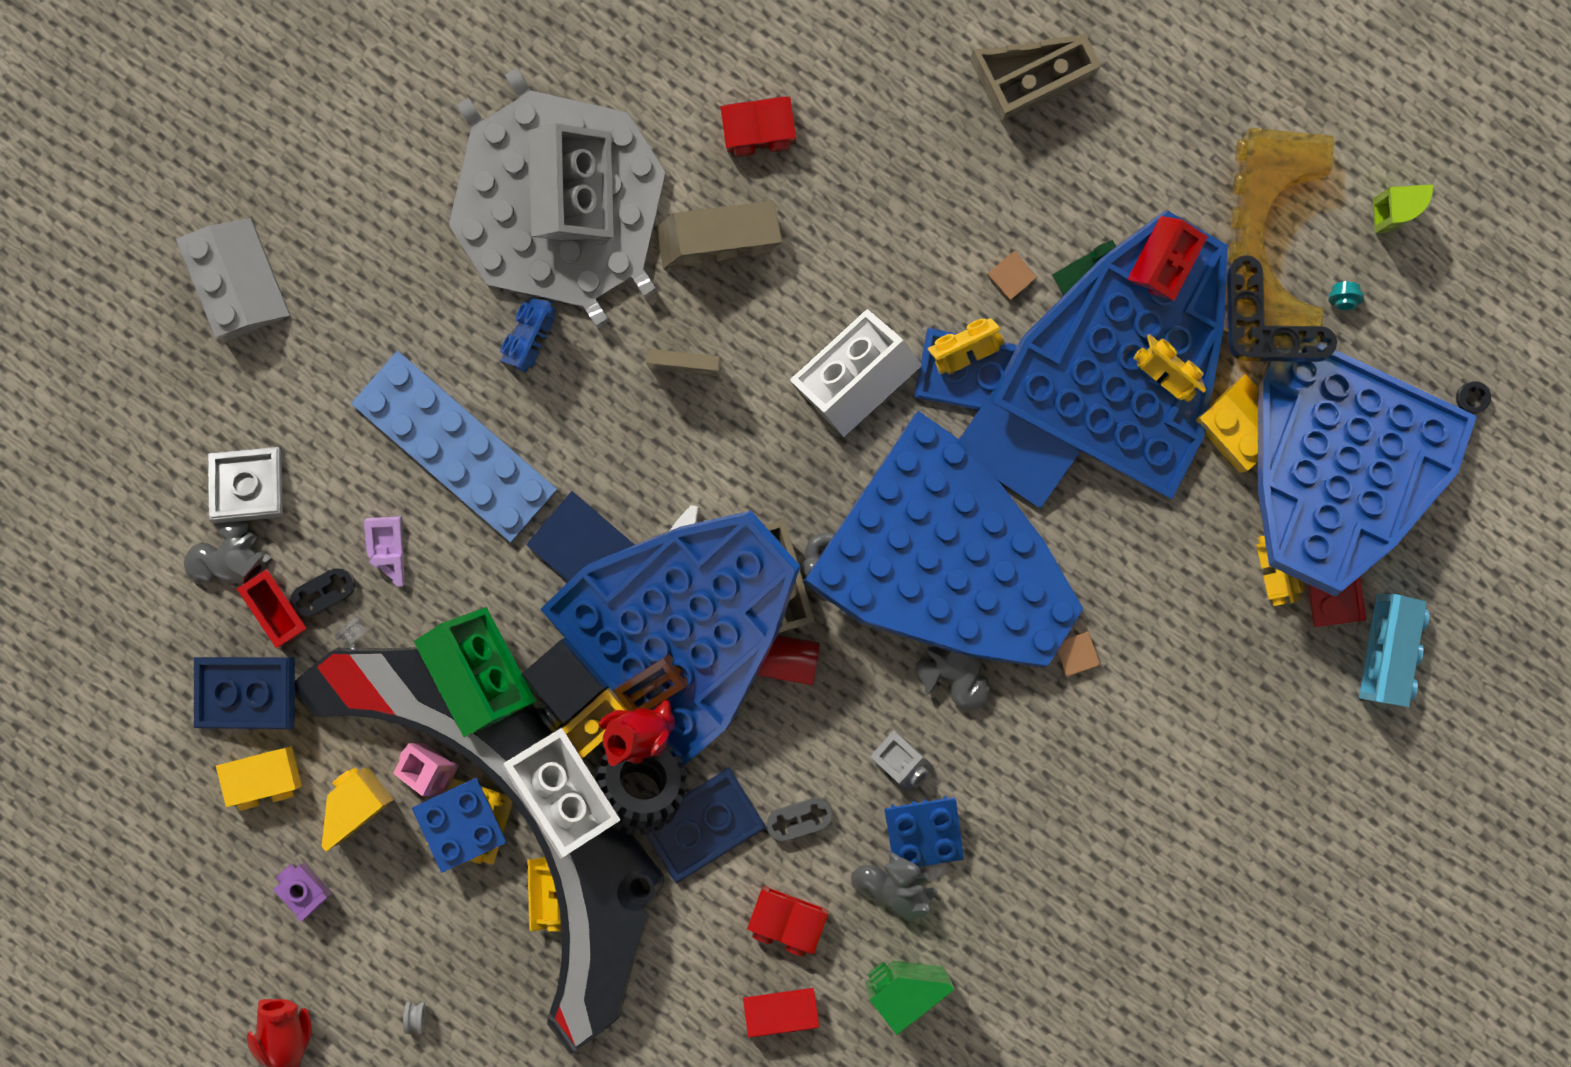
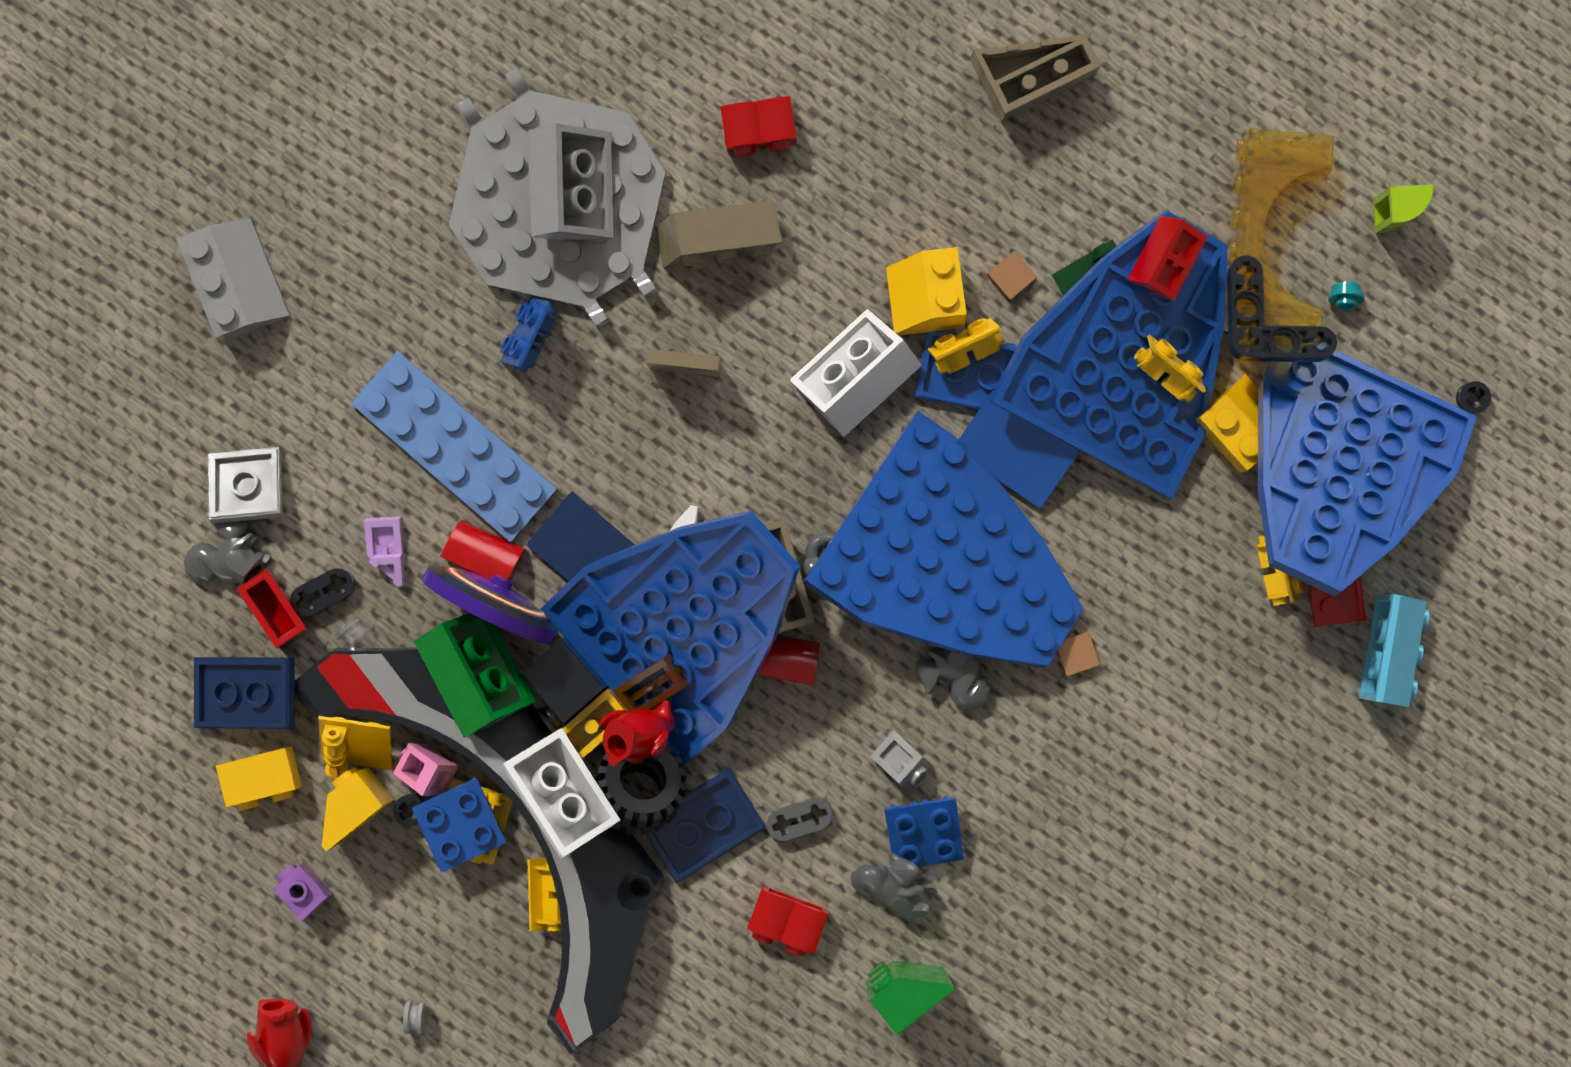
(355, 744): none -> yellow hinge
(409, 798): none -> black bush
(482, 551): none -> red brick
(491, 601): none -> dish
(781, 1012): red hinge -> none
(927, 292): none -> yellow slope

